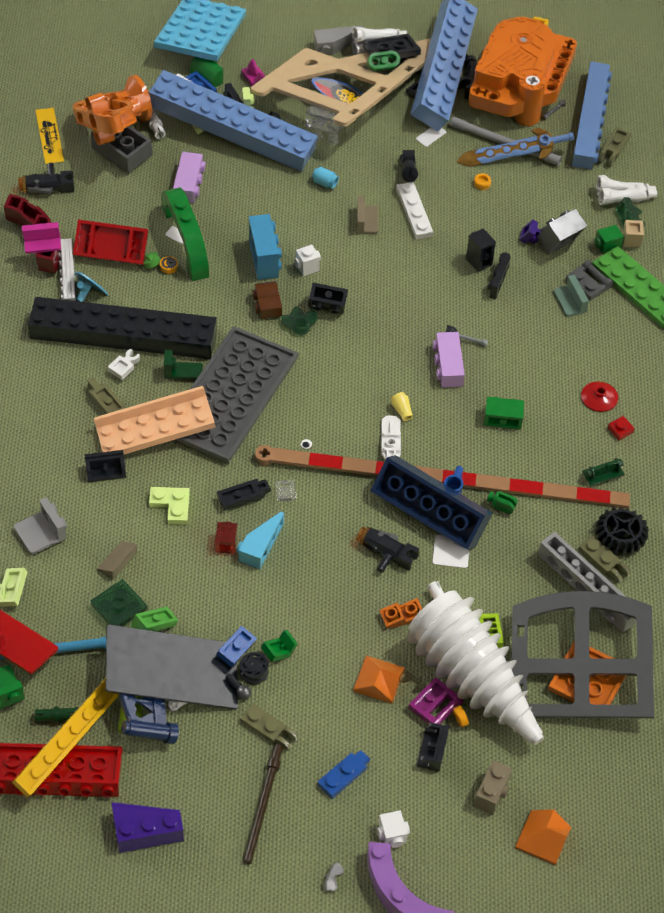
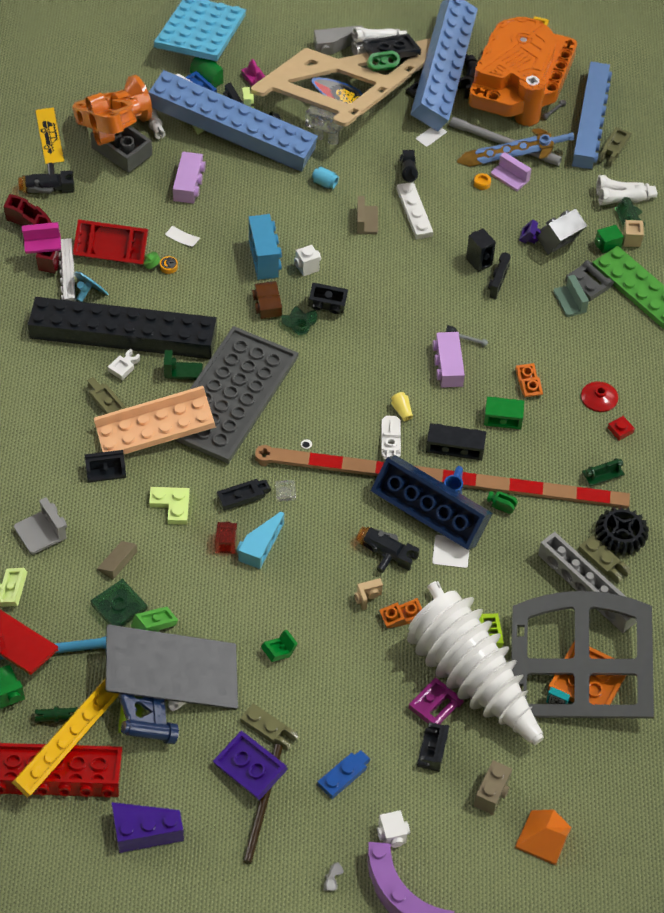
(176, 205): green arch -> none
(236, 646): plate -> none
(243, 691): piece -> none
(250, 765): none -> dark purple plate
(254, 669): black wheel -> none
(366, 590): none -> tan bracket
(379, 679): orange slope -> none
(456, 441): none -> black brick
(460, 716): light orange tile -> none
(511, 172): none -> lavender panel
(528, 380): none -> orange slope
(557, 697): none -> teal tile

